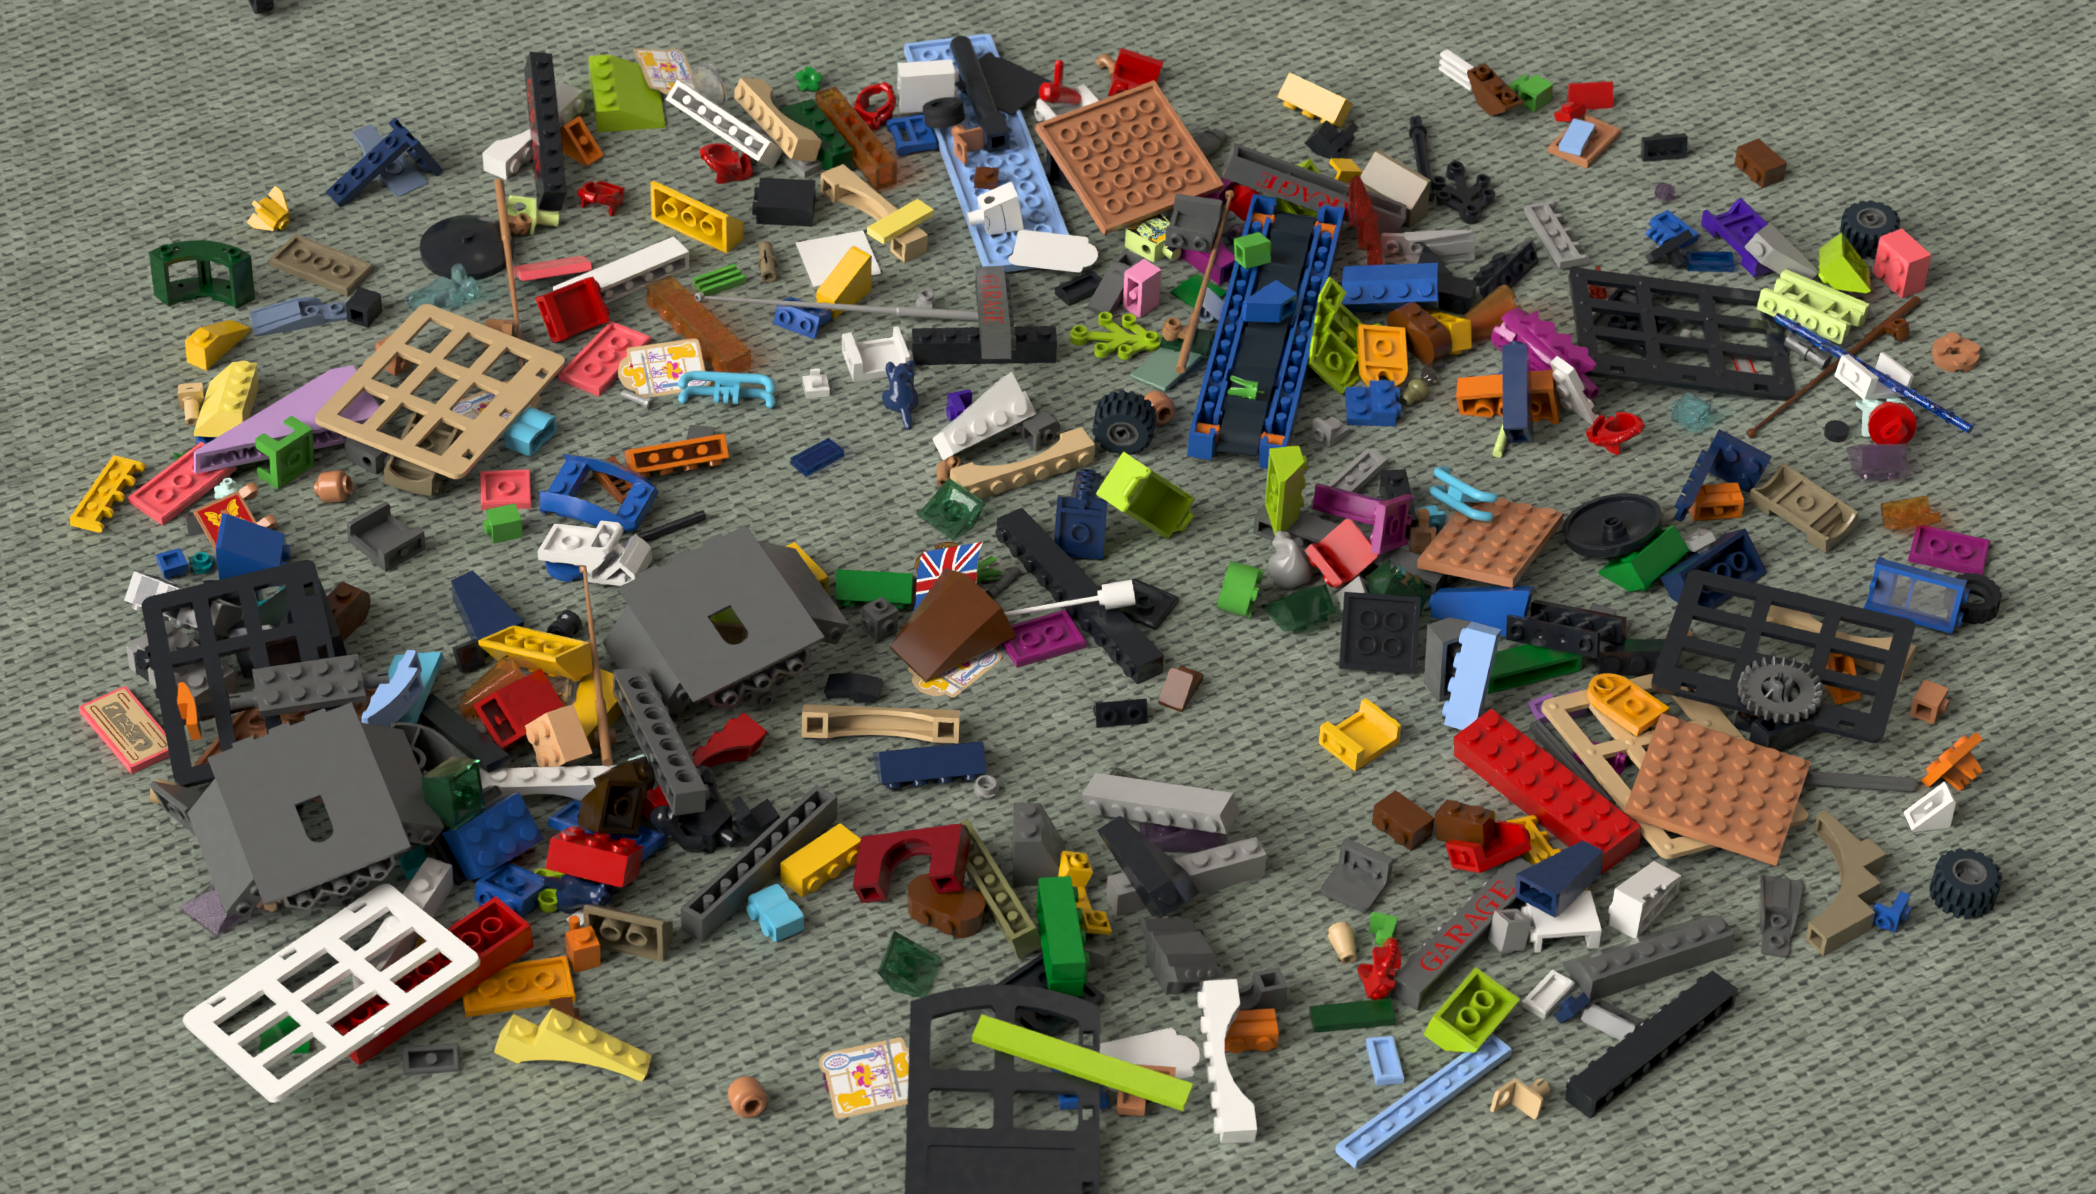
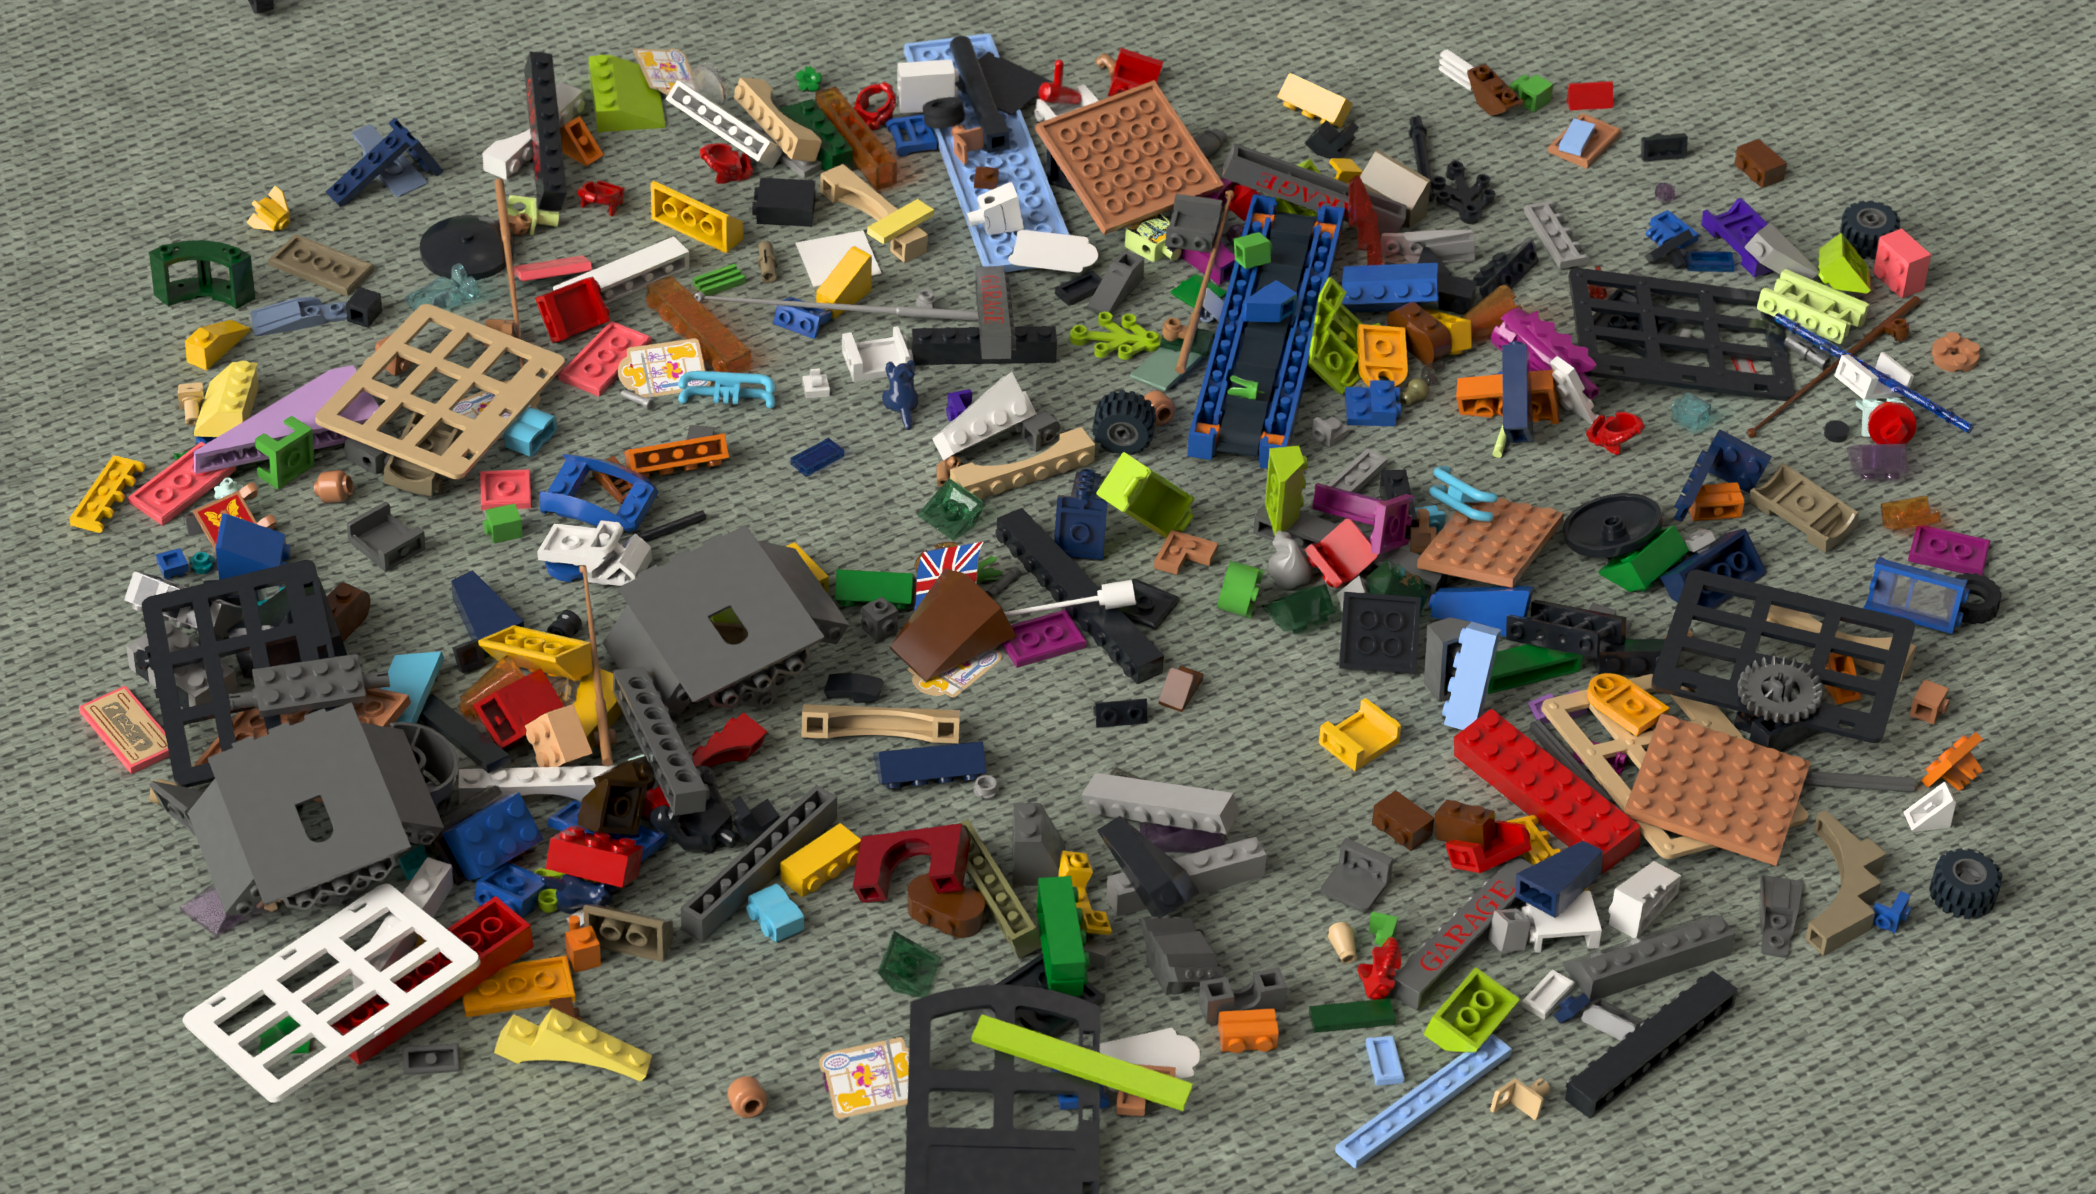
(189, 711): orange slope -> none
(398, 696): light blue slope -> none
(454, 791): clear green slope -> none
(1141, 288): bright pink brick -> none
(1184, 547): none -> nougat plate
(1234, 1111): white arch -> none
(1570, 111): red plate -> none

